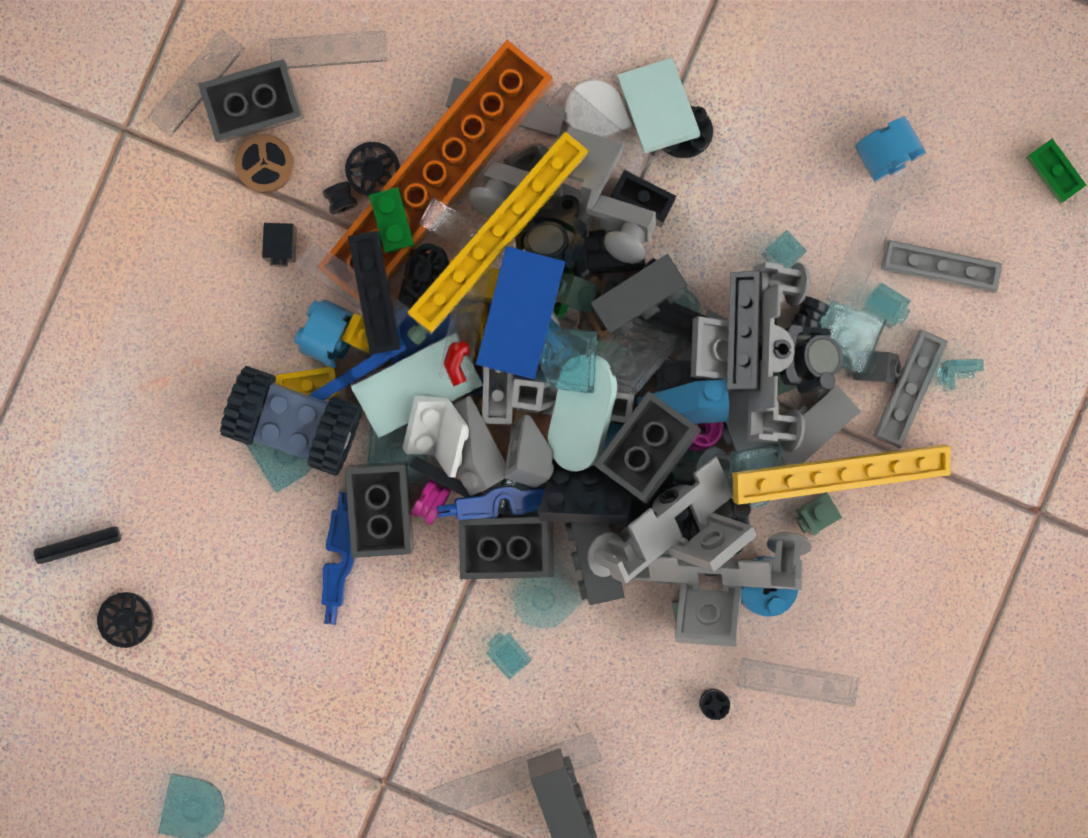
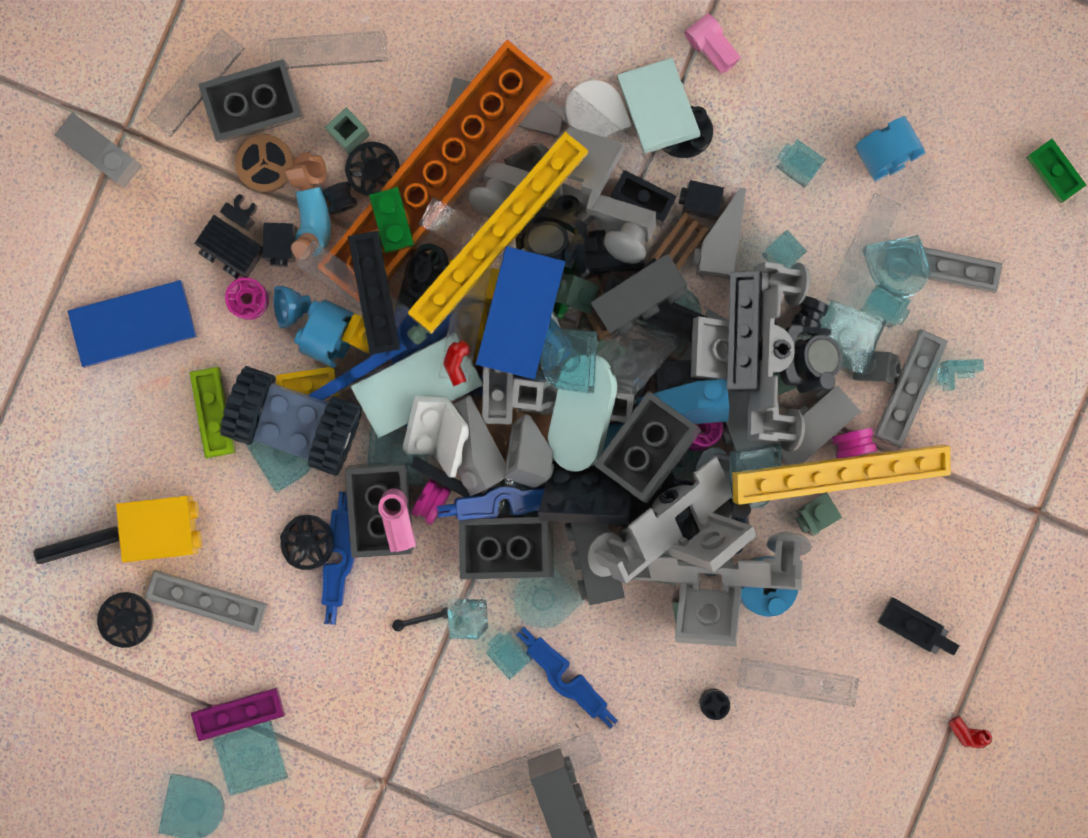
(98, 150): none -> light grey slope
(132, 323): none -> blue tile
(158, 528): none -> yellow brick
(206, 601): none -> light grey tile
(210, 405): none -> lime tile
(230, 247): none -> black brick
(238, 215): none -> black tile
(238, 714): none -> magenta tile
(241, 288): none -> dark pink wheel
(250, 758): none -> clear light blue tile
(289, 305): none -> dark azure piece
(307, 542): none -> black wheel
(314, 214): none -> piece
(347, 130): none -> sand green brick
(397, 523): none -> bright pink piece
(399, 625): none -> black hinge
(467, 619): none -> clear light blue brick
(577, 689): none -> blue piece
(694, 224): none -> medium nougat tile
(701, 199): none -> black brick
(708, 37): none -> bright pink piece
(720, 247): none -> light grey slope
(799, 162): none -> clear light blue brick
(854, 443): none -> dark pink wheel
(898, 265): none -> clear light blue tile
(916, 627): none -> black hinge
(970, 737): none -> red arm

